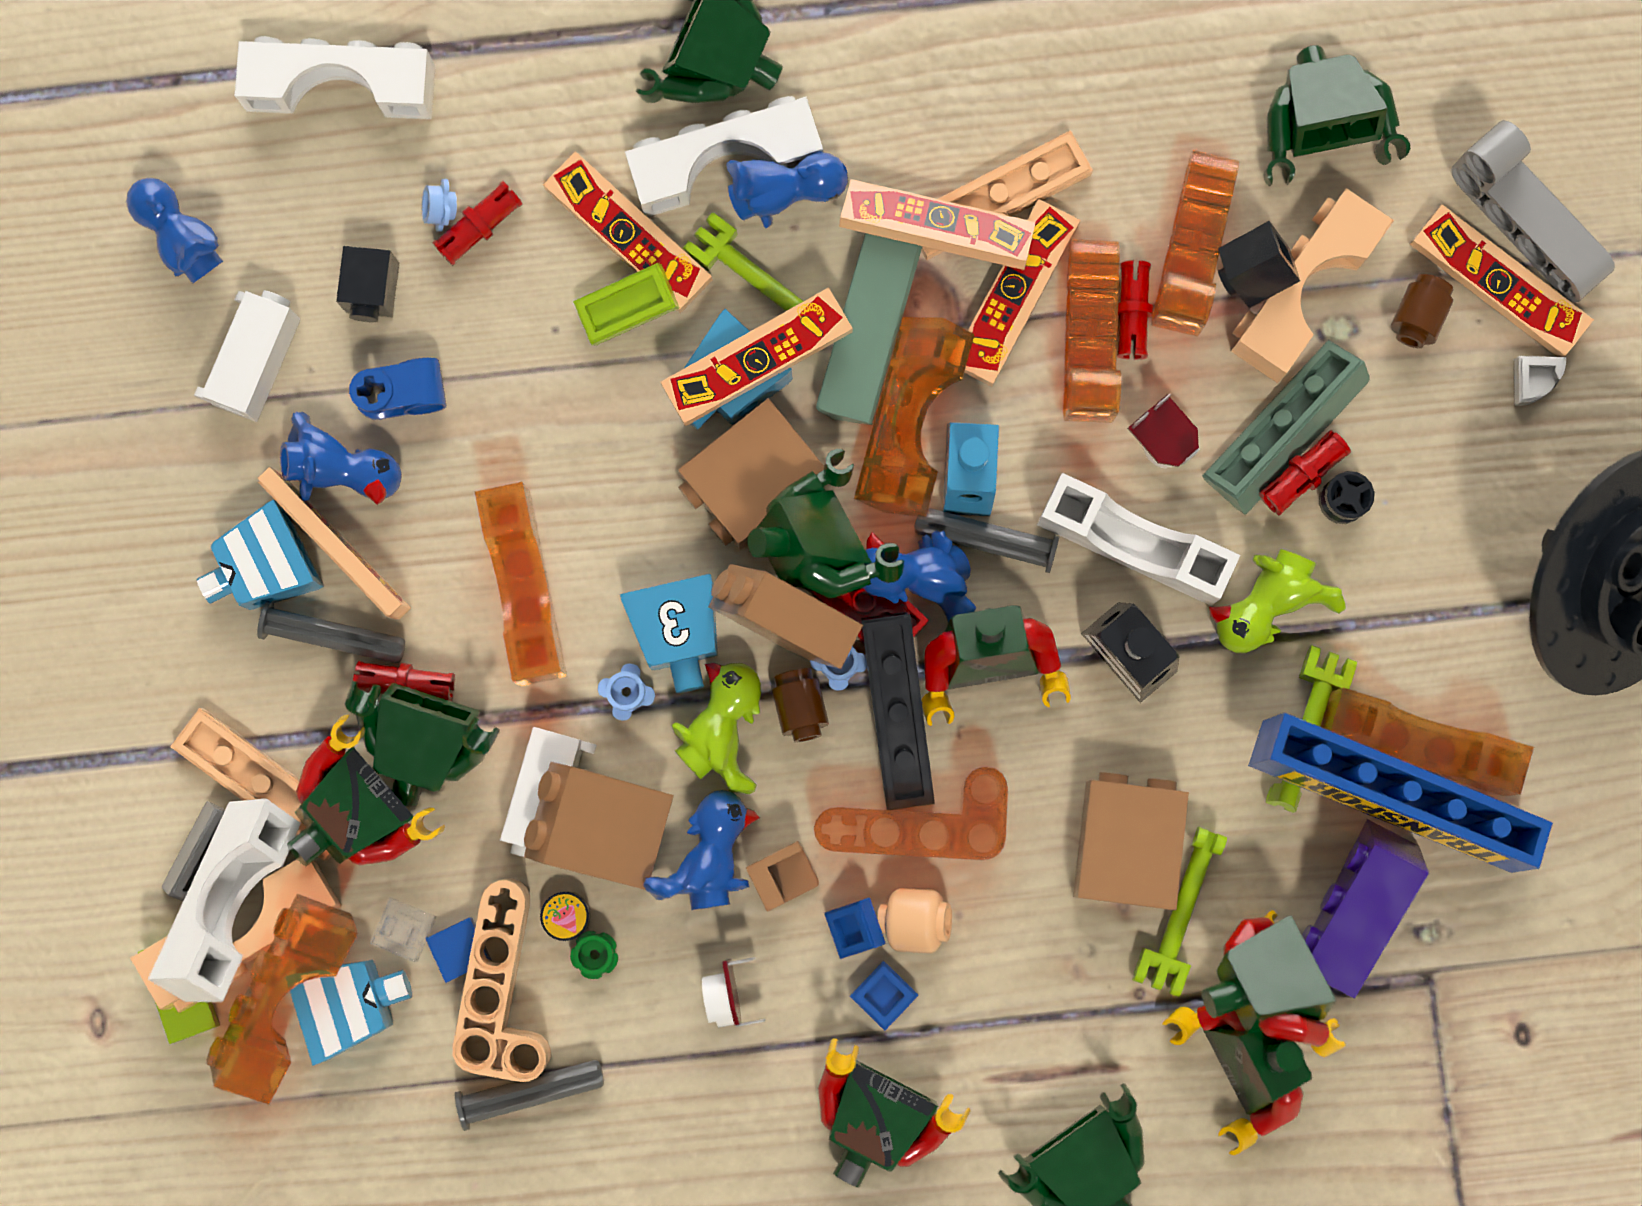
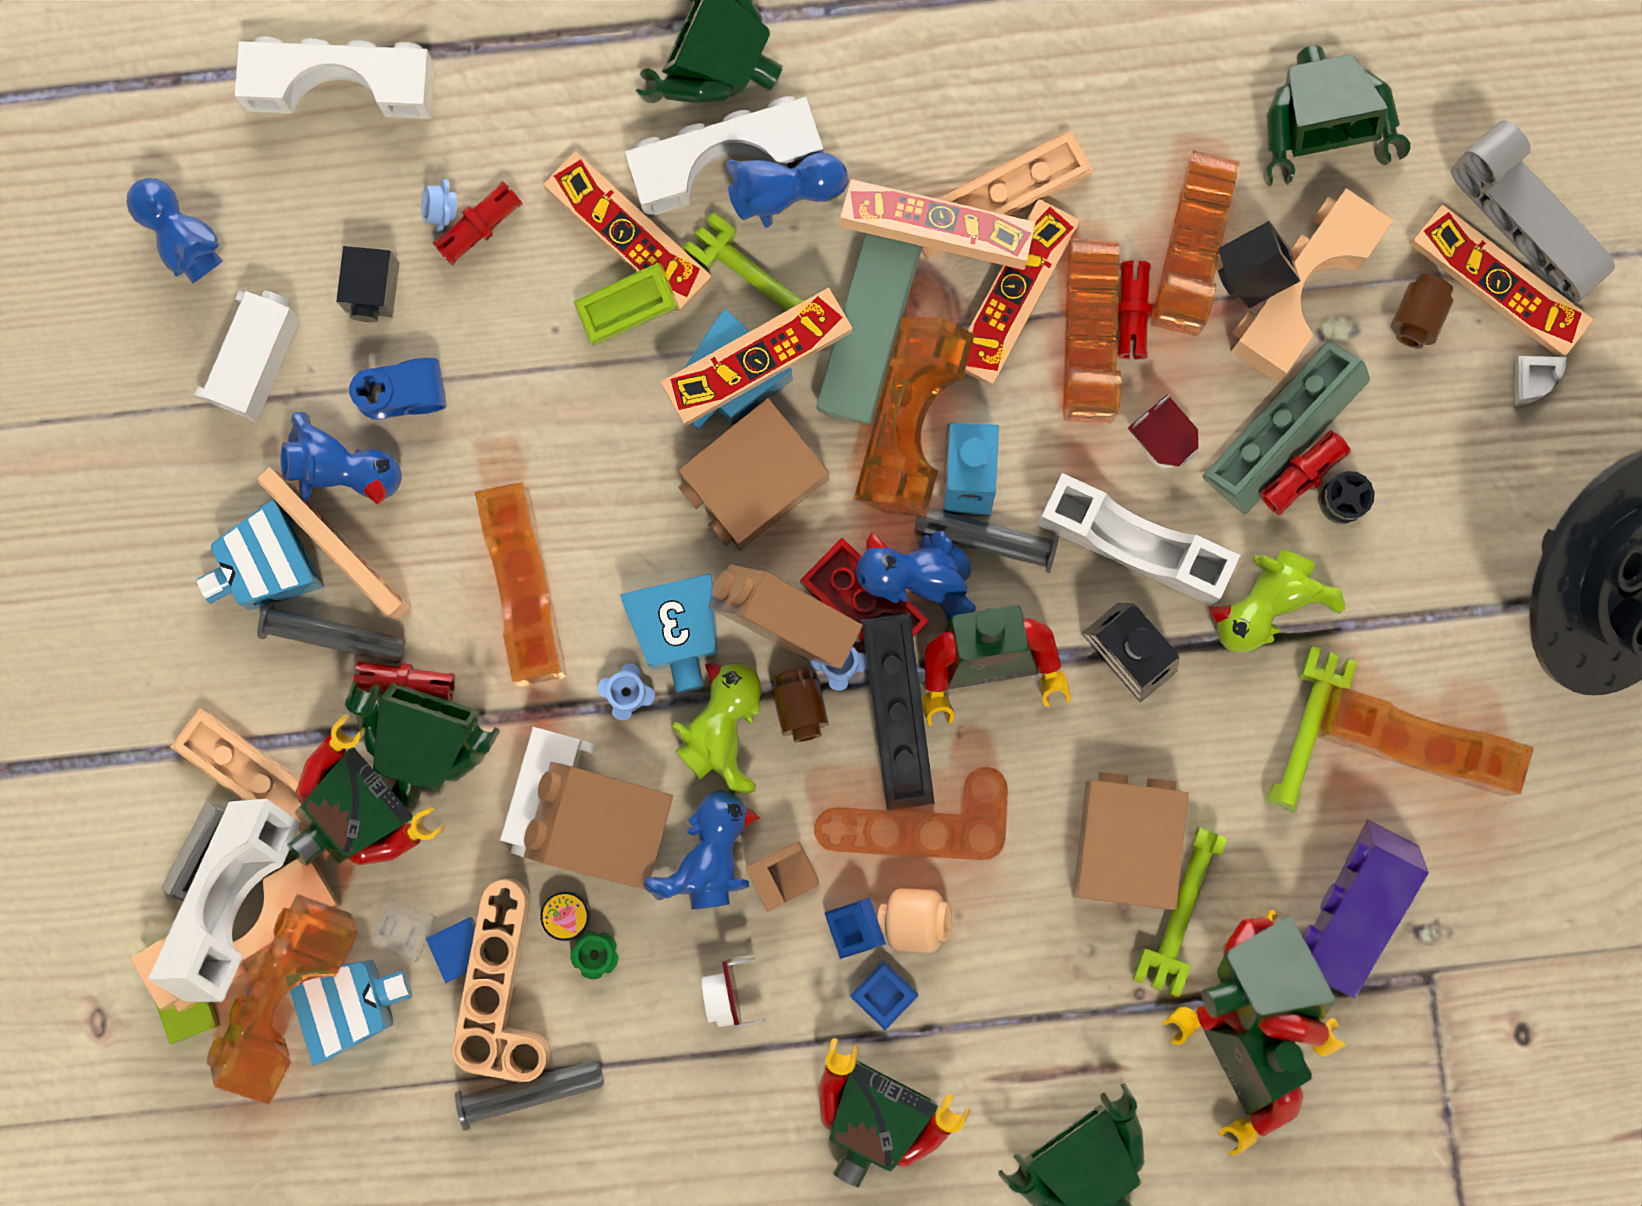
(815, 542): dark green torso -> none
(1400, 793): blue brick -> none

